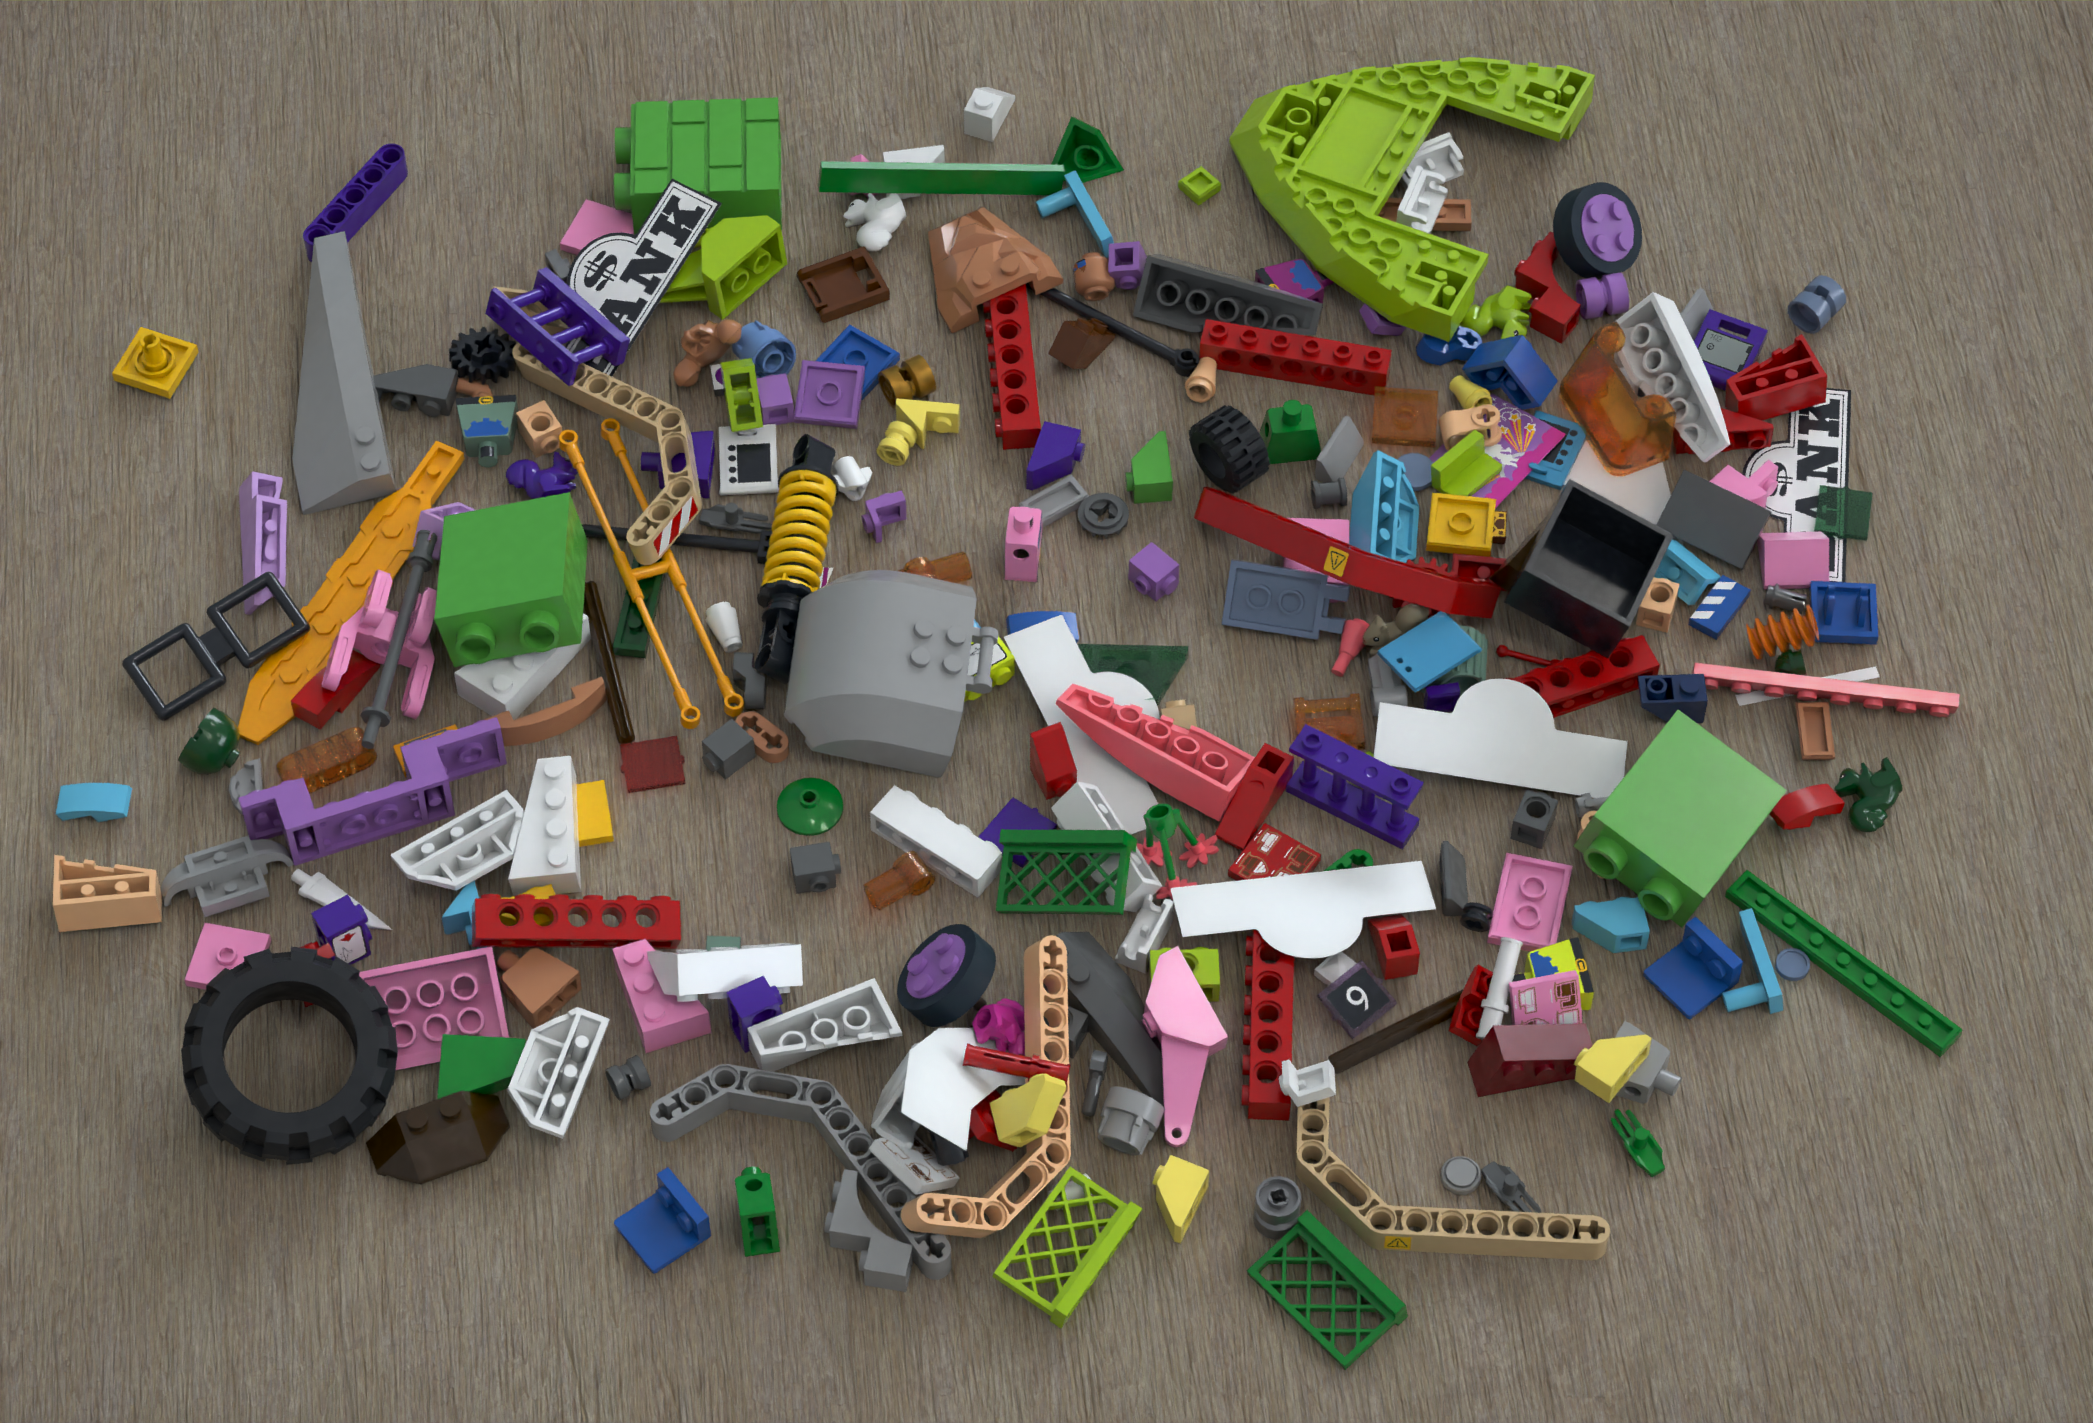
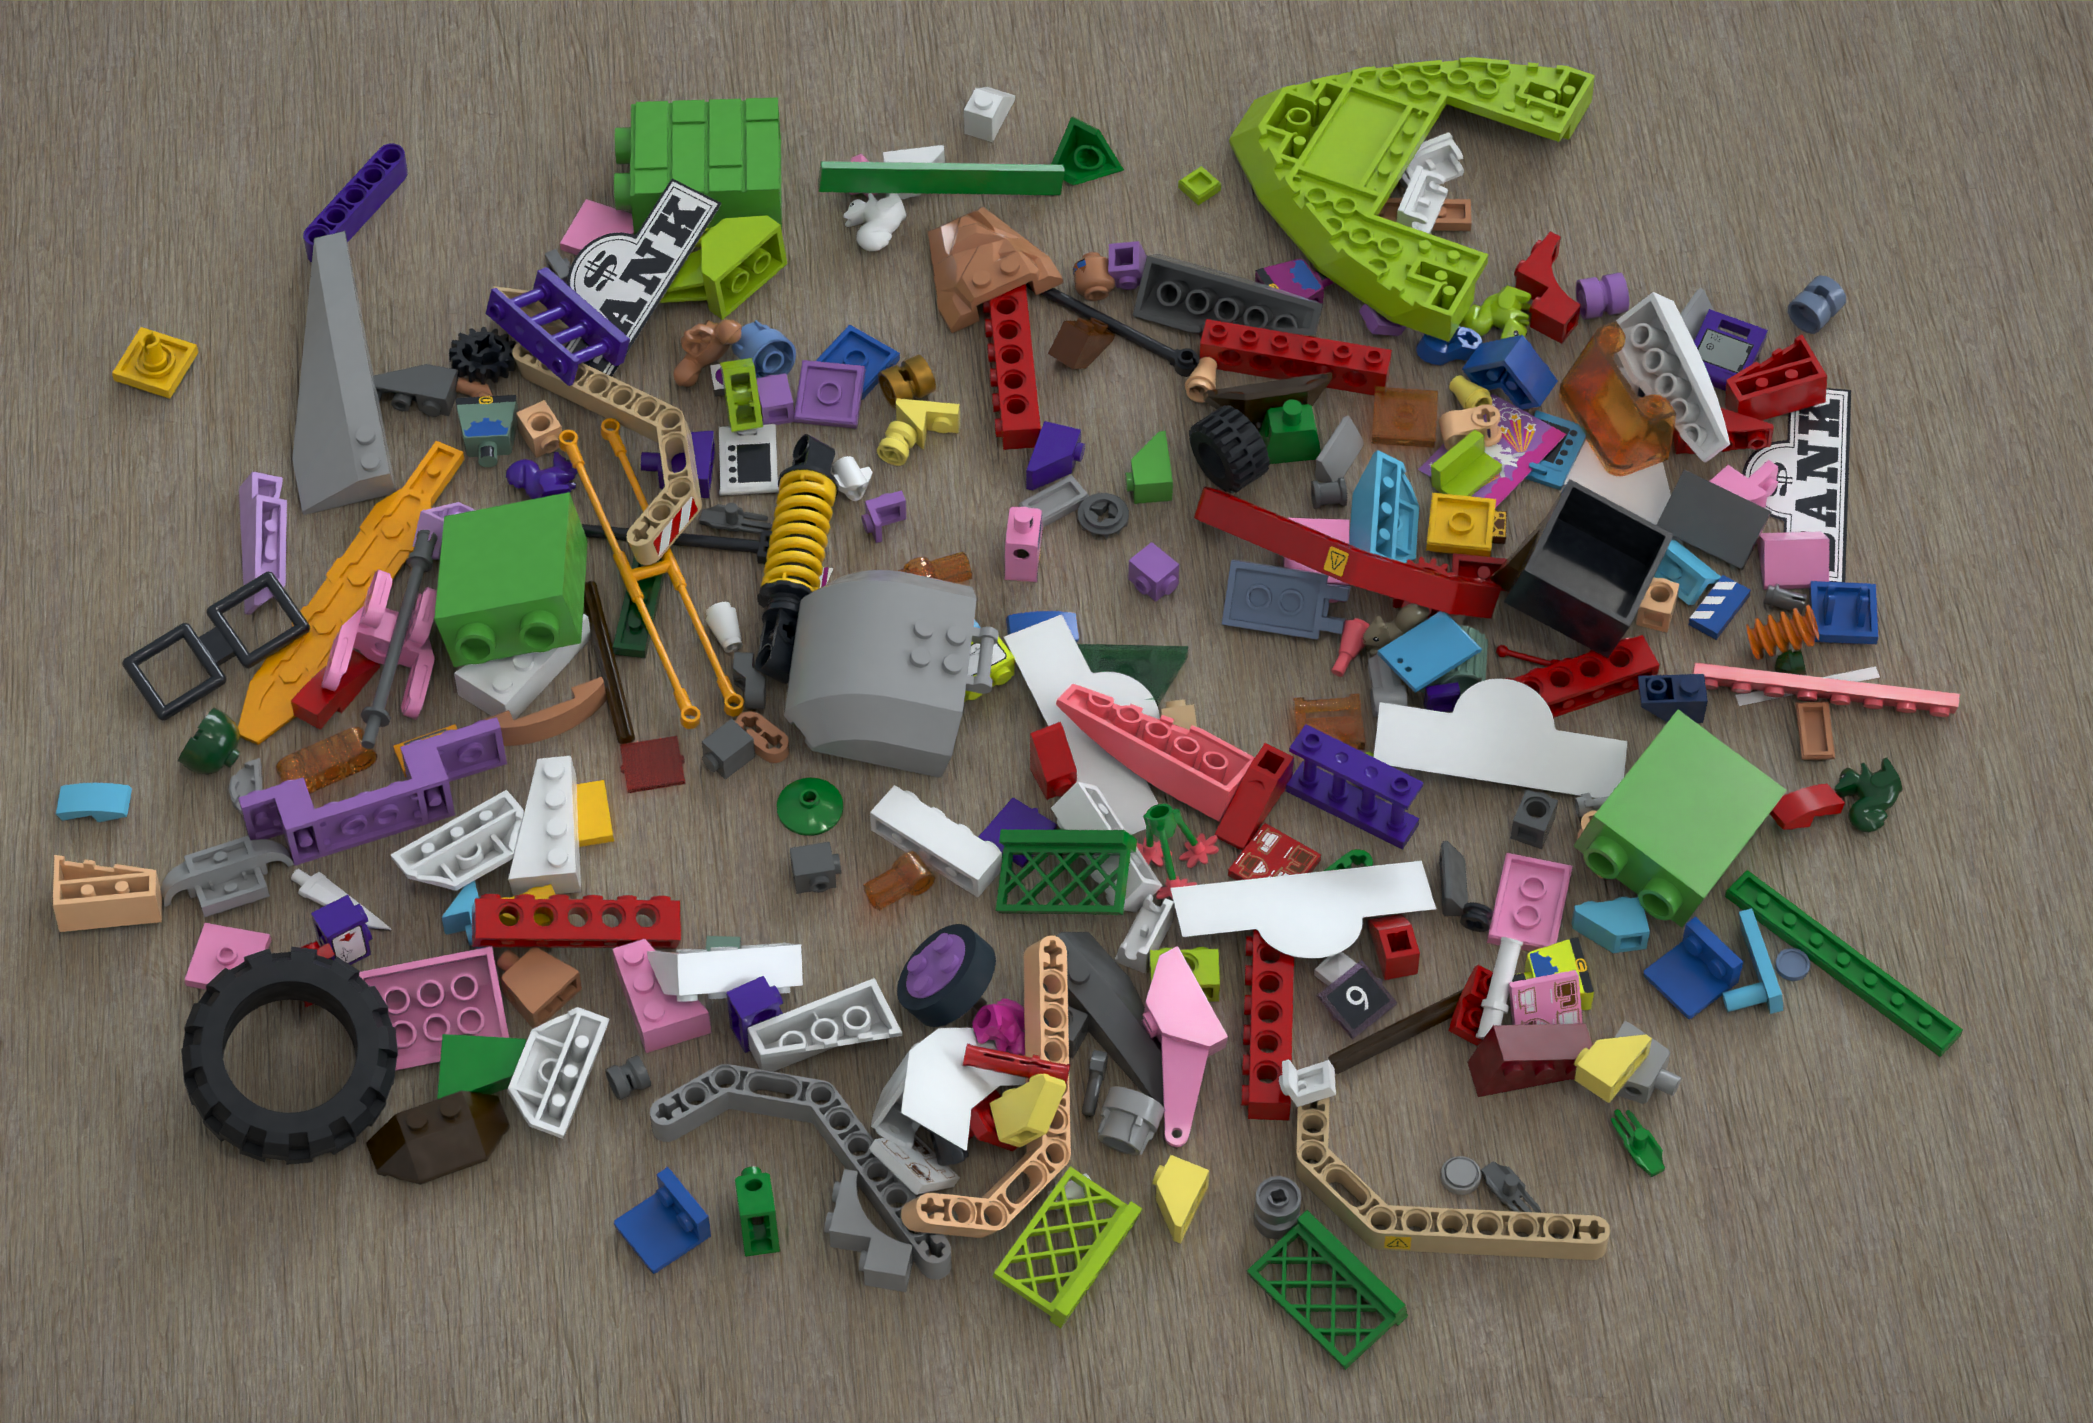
(836, 288): reddish brown container -> none
(1078, 195): medium azure piece -> none
(1257, 398): none -> dark brown wedge
(1417, 470): sand blue piece -> none
(1597, 230): wheel -> none
(1843, 512): clear green piece -> none

